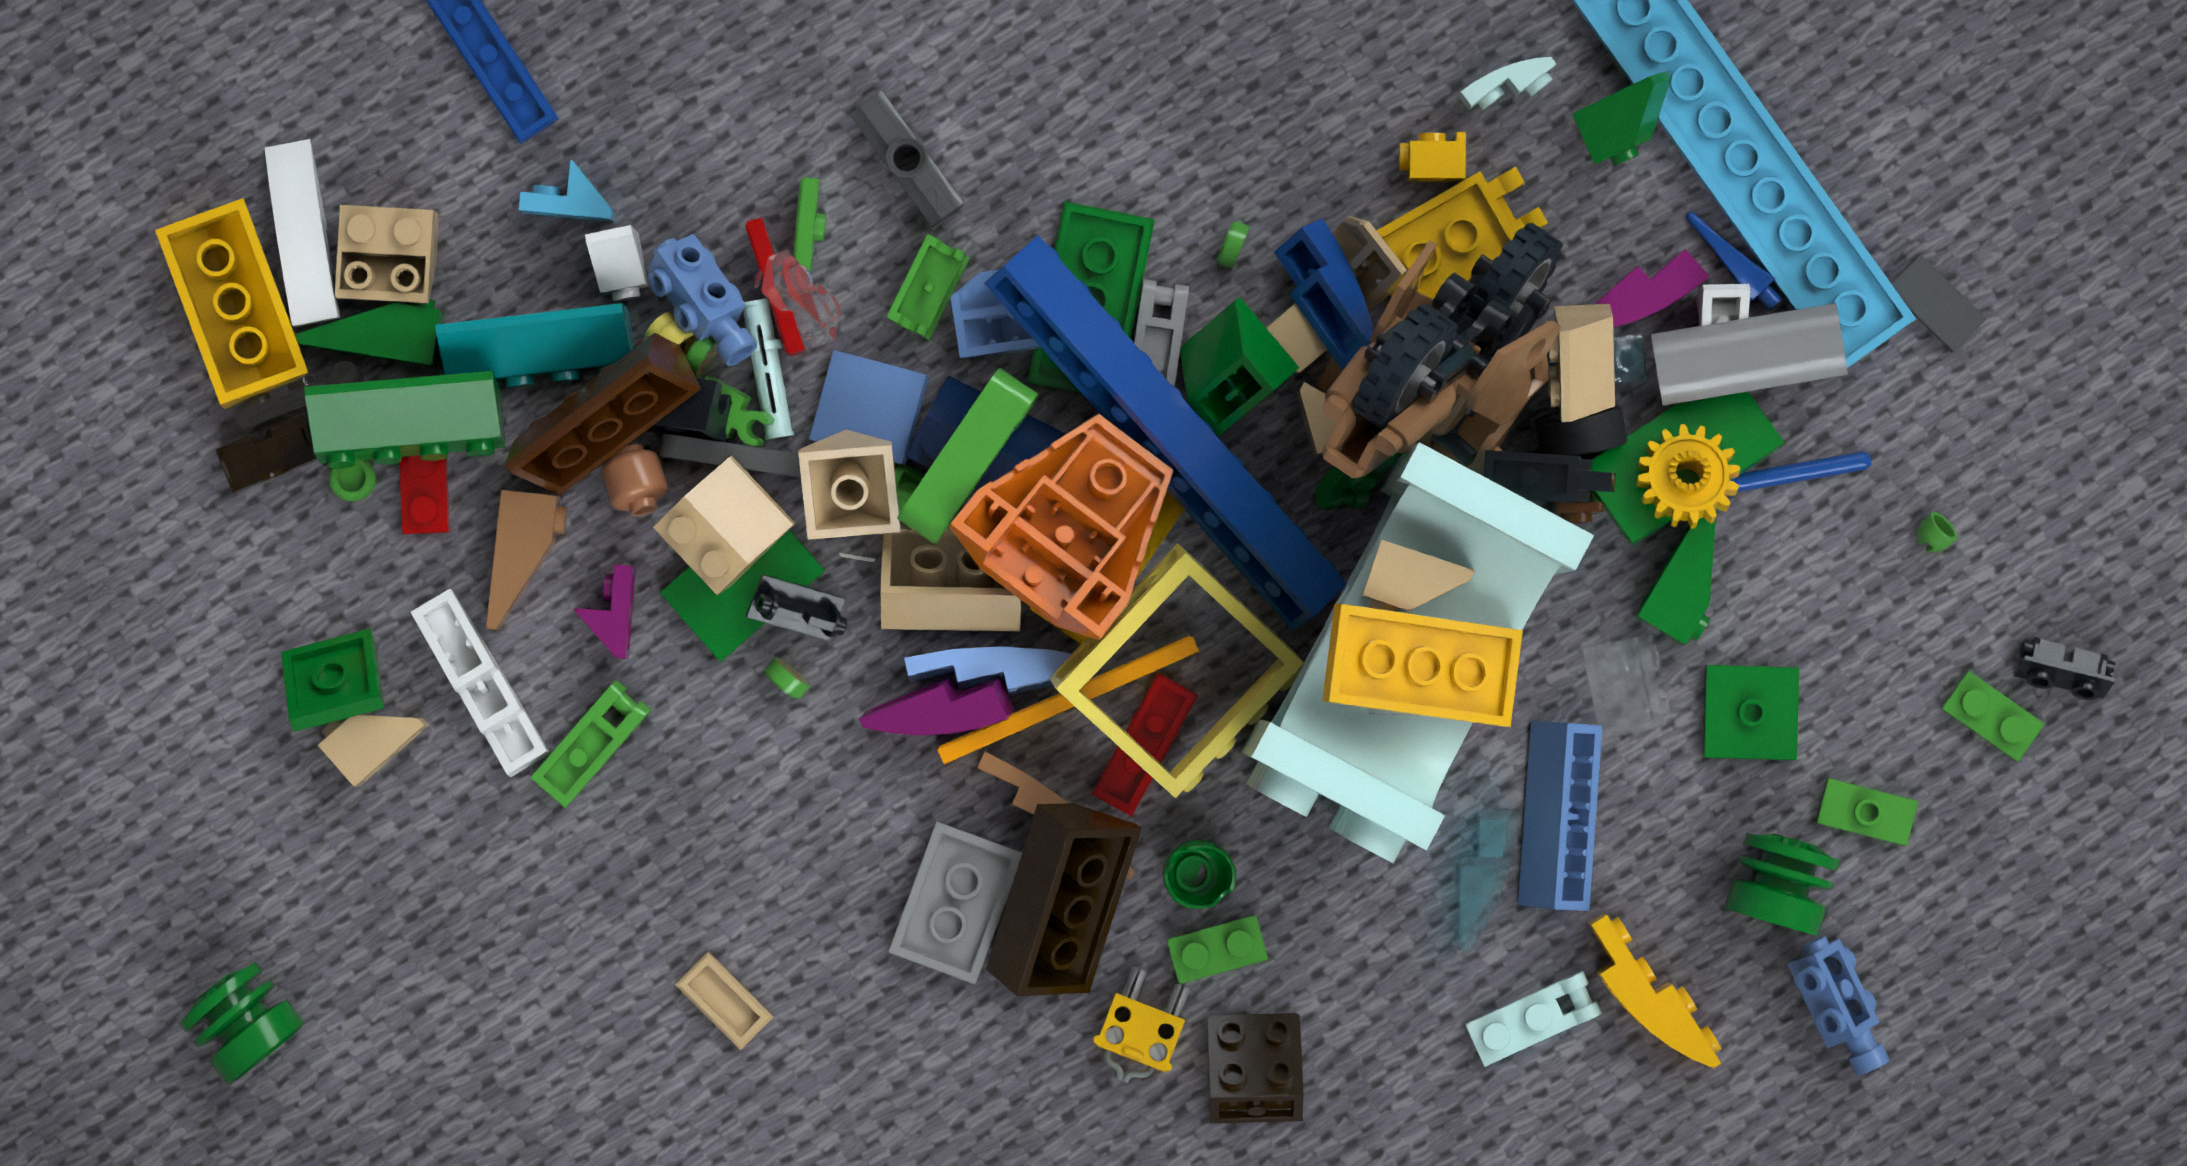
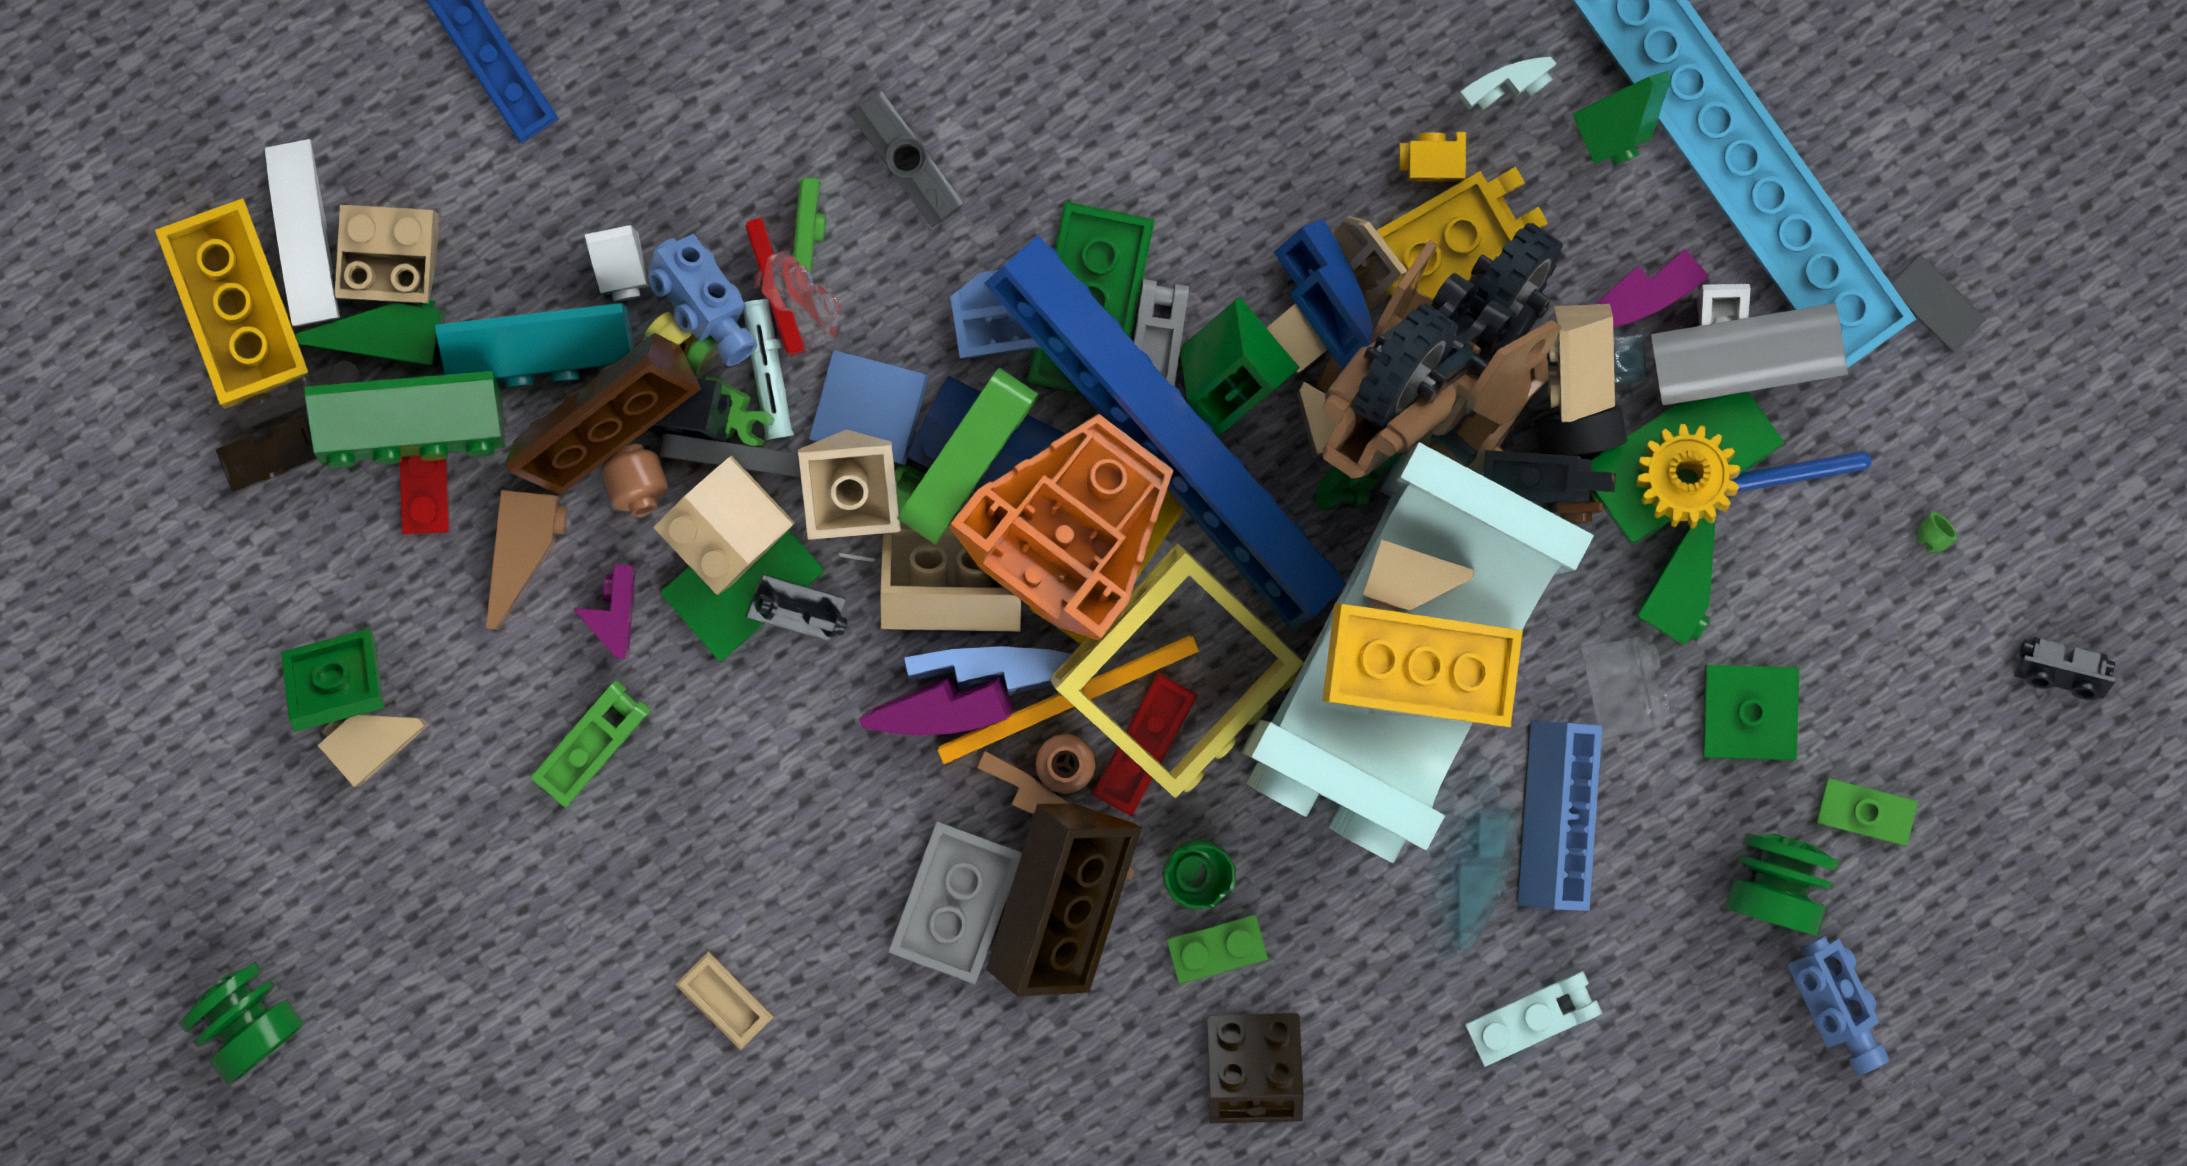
(353, 482): bright green tile -> none
(480, 682): white slope -> none
(581, 201): medium azure slope -> none
(787, 678): bright green tile -> none
(928, 287): bright green hinge -> none
(1048, 769): none -> nougat head
(1139, 1036): yellow piece -> none
(1232, 245): bright green tile -> none
(1660, 1011): yellow slope -> none
(1738, 265): blue piece -> none
(1992, 716): bright green plate -> none

